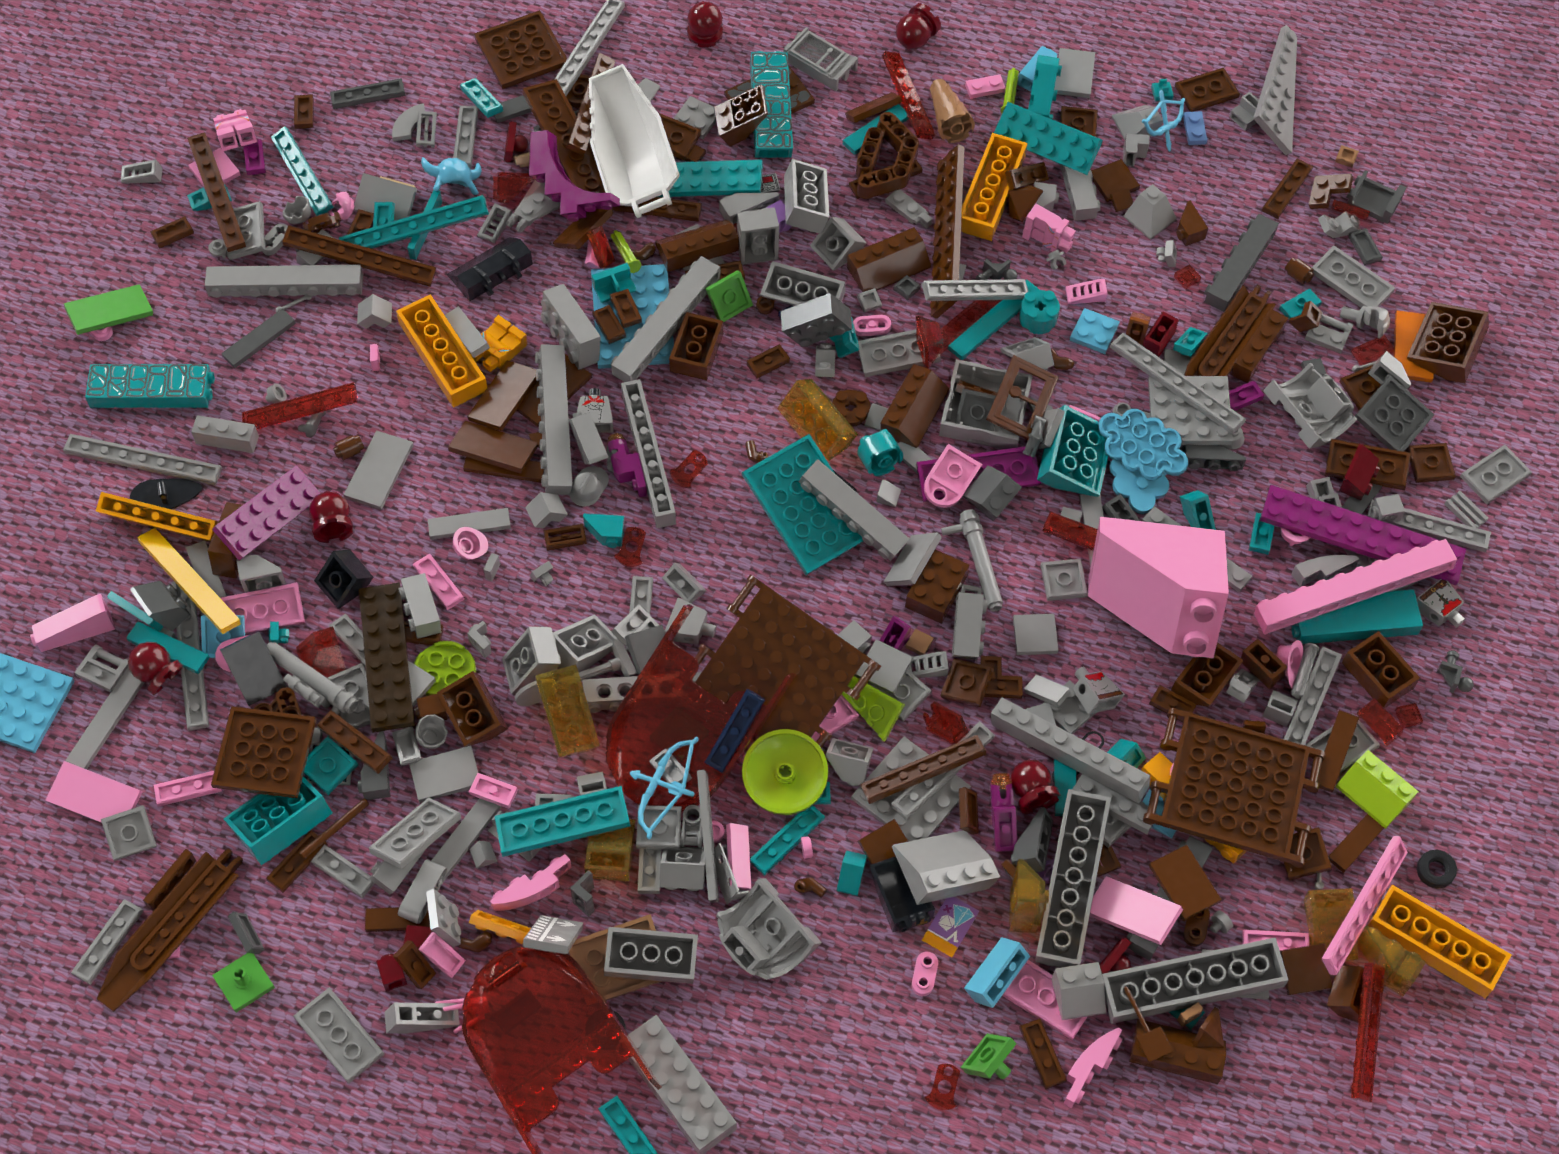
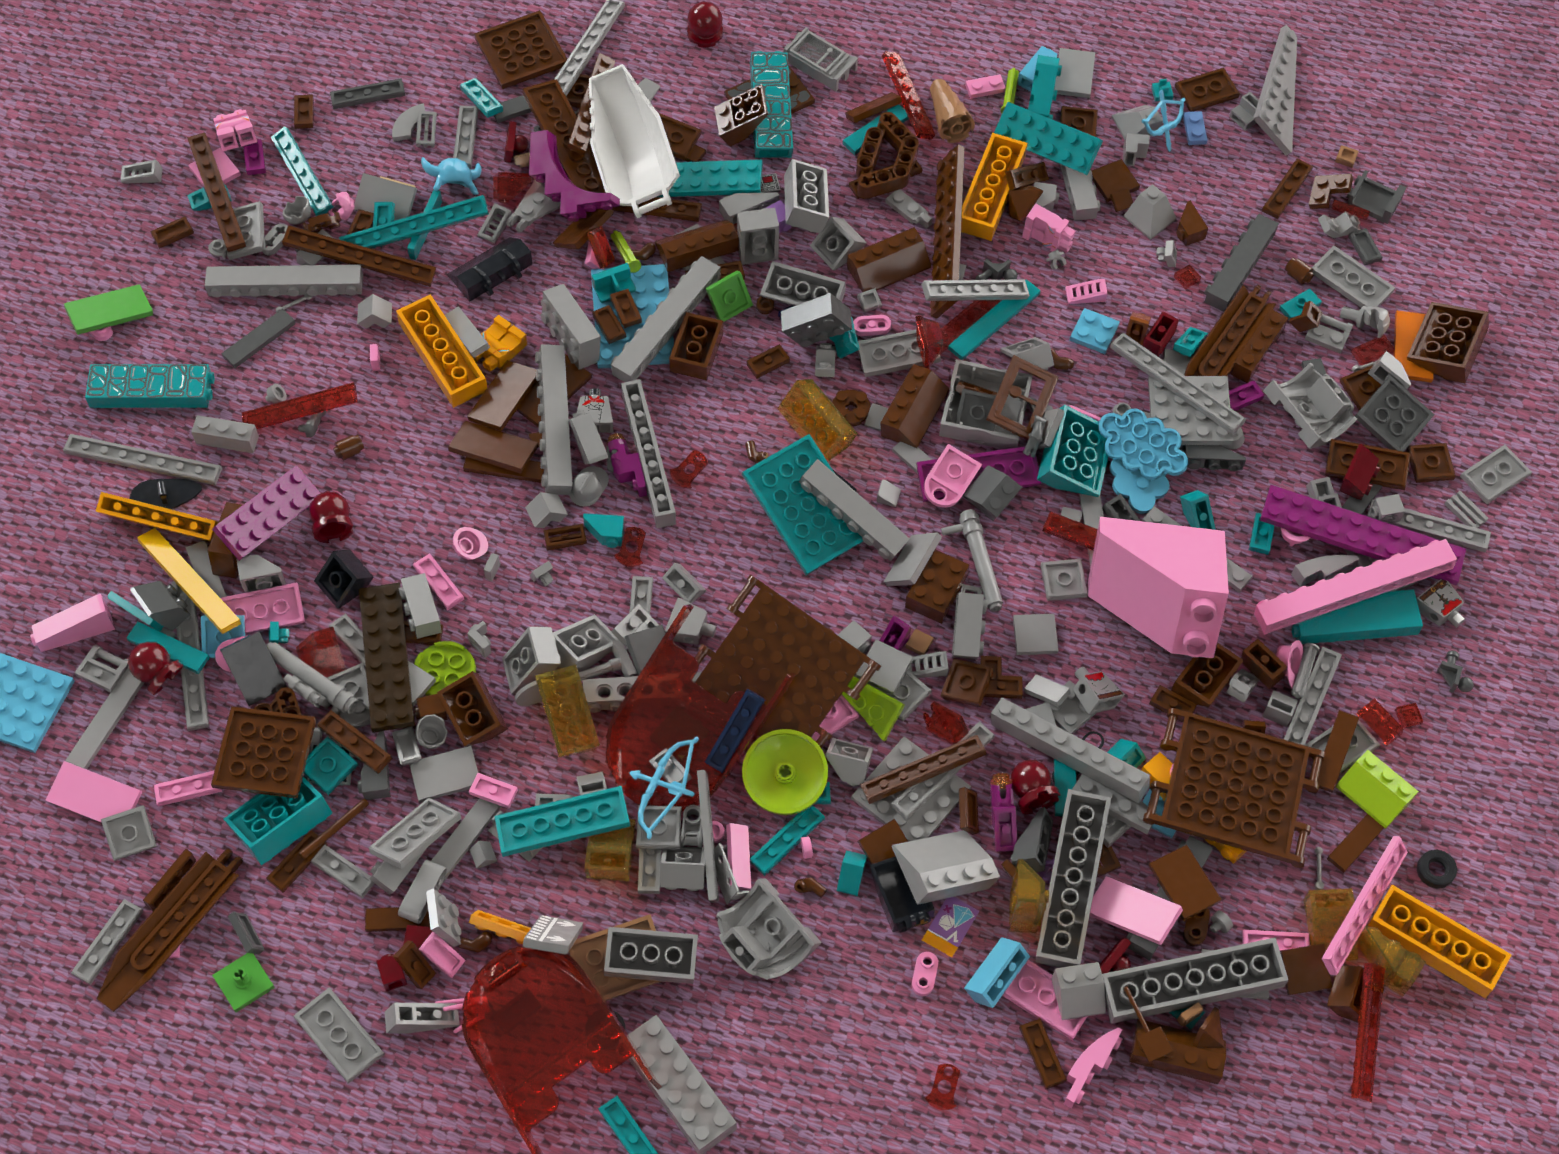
(378, 470): light grey tile -> none
(482, 521): light grey tile -> none
(525, 891): bright pink slope -> none
(580, 893): dark grey panel -> none
(697, 115): light grey plate -> none
(879, 452): teal brick -> none
(907, 287): dark grey tile -> none
(917, 27): dark red tile -> none
(989, 1057): bright green tile -> none
(1039, 311): teal brick -> none
(1315, 856): reddish brown plate -> none
(1380, 669): reddish brown brick -> none

